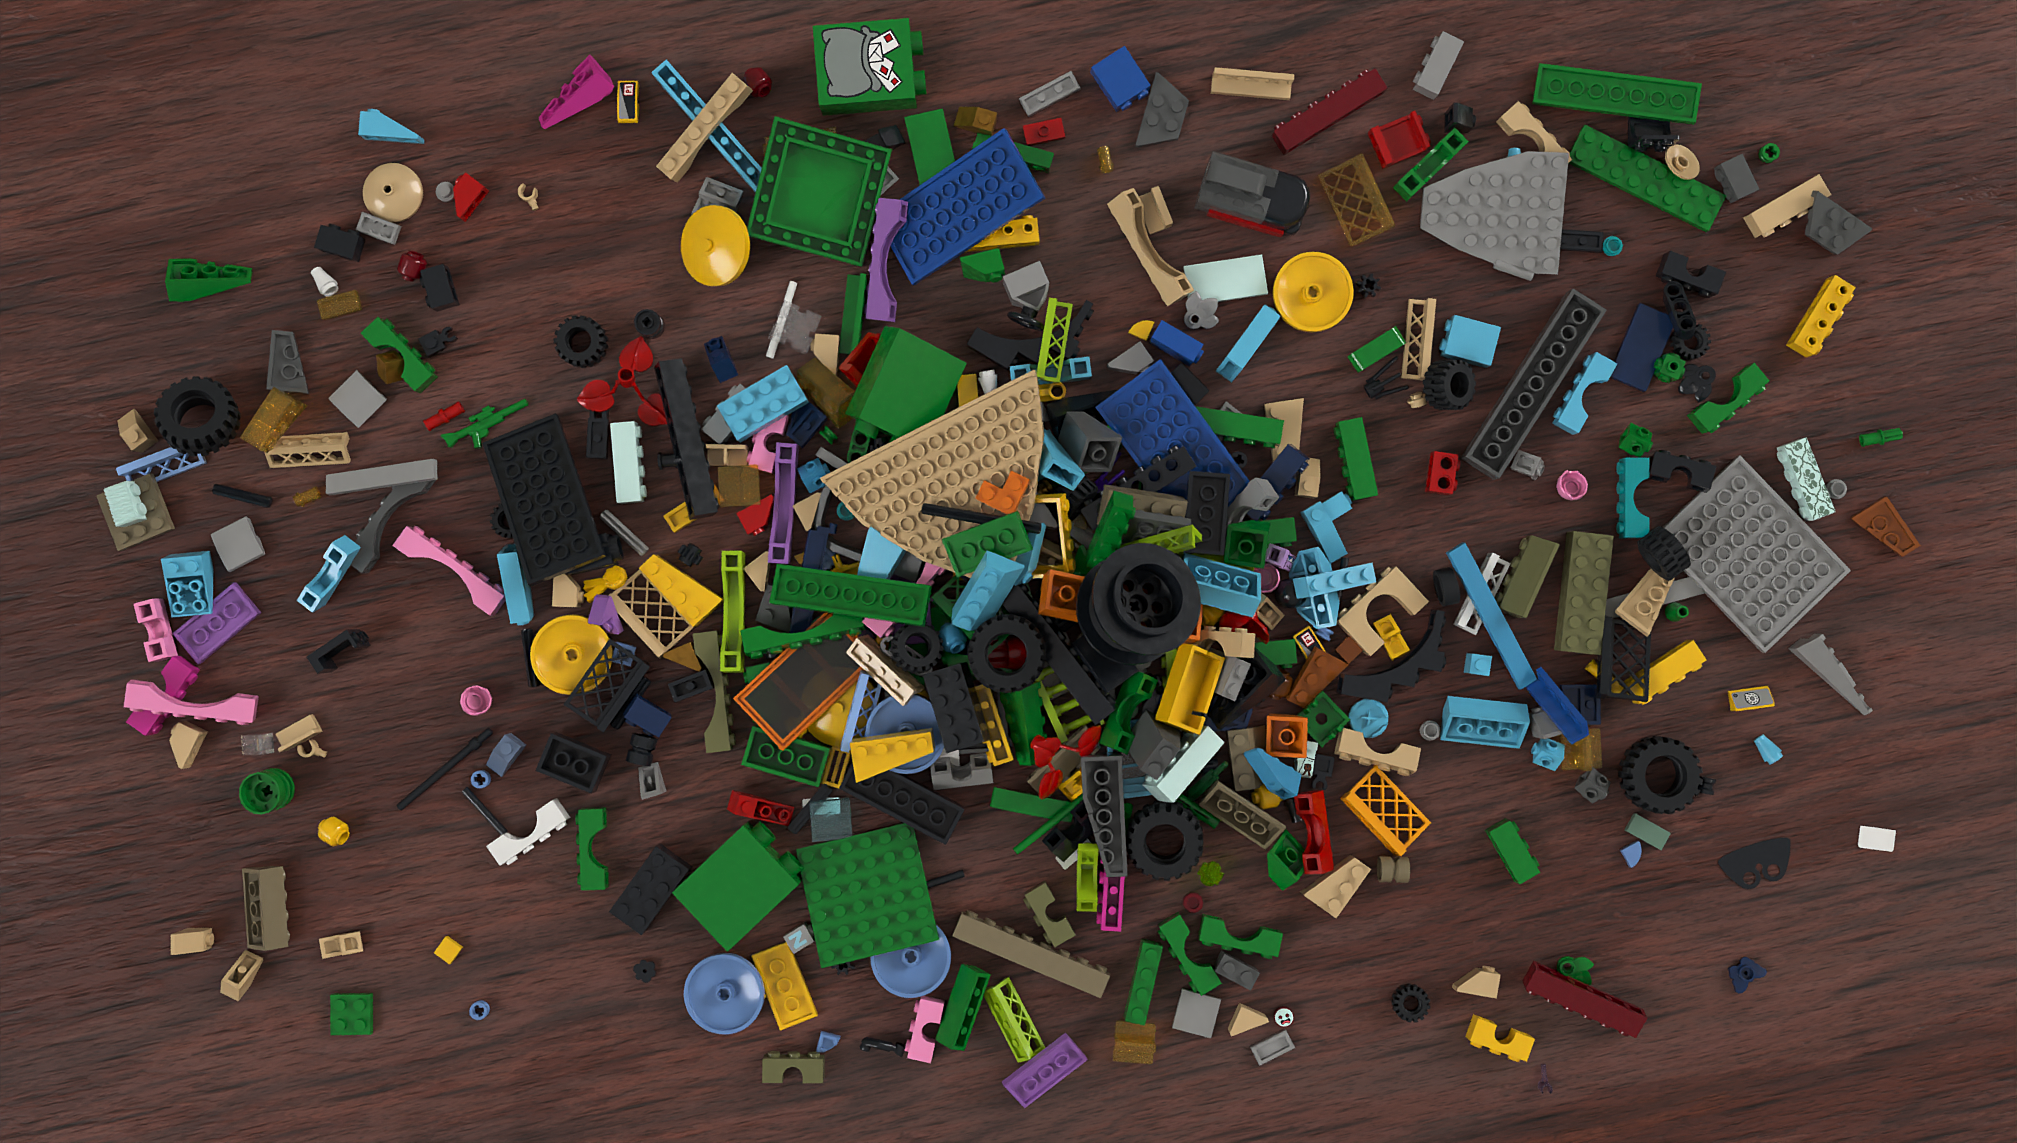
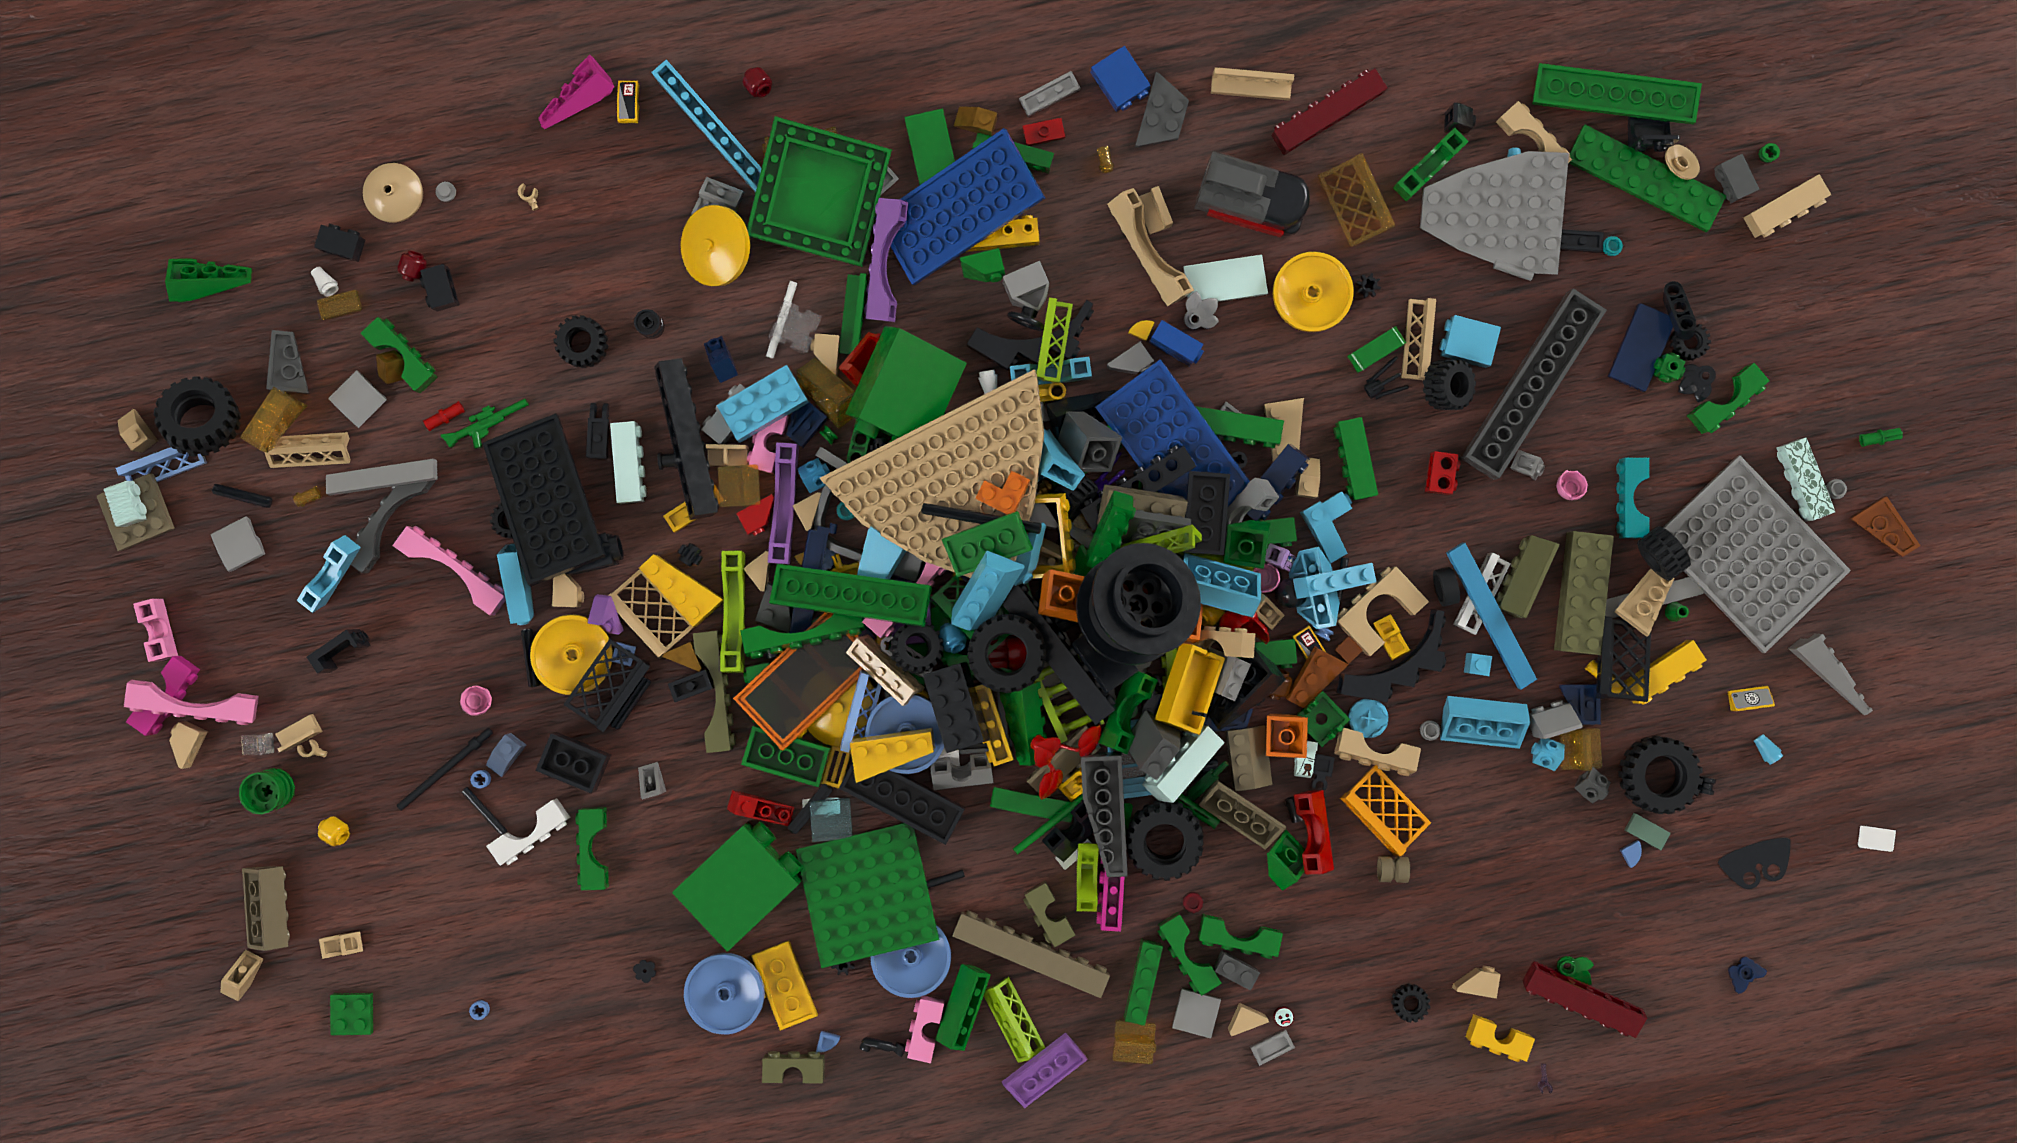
(189, 583): medium azure slope -> none
(191, 940): tan slope -> none
(208, 632): medium lavender tile -> none
(378, 228): light grey plate -> none
(379, 127): medium azure slope -> none
(435, 342): black plate -> none
(448, 950): yellow tile -> none
(467, 195): red slope -> none
(613, 579): yellow piece -> none
(624, 532): light grey axle -> none
(635, 356): red plant -> none
(641, 749): black wheel -> none
(647, 716): dark blue brick -> none
(650, 889): black brick -> none
(722, 104): tan arch -> none
(799, 937): light grey brick -> none
(867, 66): brick -> none
(887, 137): black slope -> none
(967, 389): yellow tile -> none
(1190, 383): black hinge -> none
(1210, 873): clear neon green gear -> none
(1248, 343): medium azure slope -> none
(1264, 798): yellow head -> none
(1275, 775): dark azure slope -> none
(1337, 886): tan wedge -> none
(1399, 140): red panel -> none
(1417, 400): tan plate -> none
(1437, 65): light grey brick -> none
(1513, 850): green brick -> none
(1558, 707): blue fence -> none
(1572, 414): medium azure arch -> none
(1635, 440): green brick -> none
(1674, 269): black arch -> none
(1699, 473): black arch -> none
(1820, 316): yellow brick -> none
(1833, 225): dark grey wing -> none

